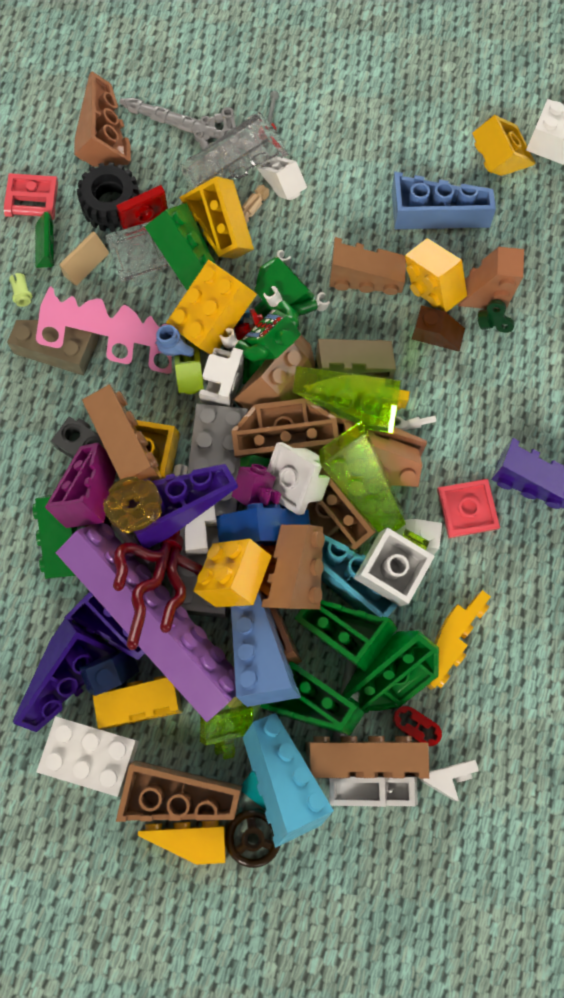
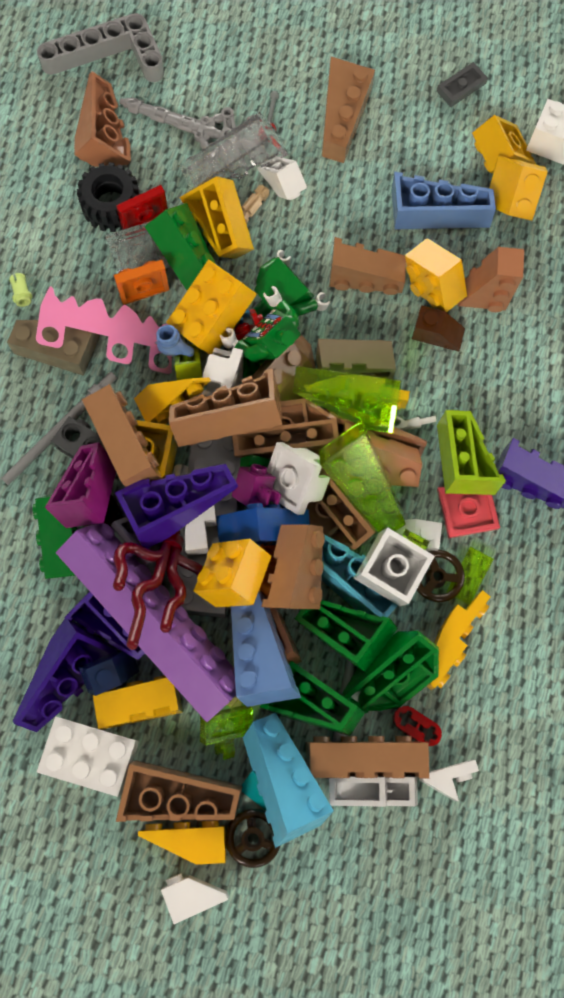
(30, 188): coral plate -> none
(42, 444): none -> light grey bar
(44, 242): green slope -> none
(83, 258): tan slope -> none
(104, 41): none -> light grey beam
(133, 518): clear yellow plate -> none
(142, 281): none -> orange plate
(157, 398): none -> yellow slope
(190, 896): none -> white slope
(228, 411): none -> medium nougat wedge
(346, 100): none -> medium nougat wedge
(458, 578): none -> dark brown piece
(462, 84): none -> dark grey plate
(464, 457): none -> lime wedge
(475, 568): none -> clear neon green tile
(495, 317): dark green piece -> none
(517, 187): none -> yellow slope

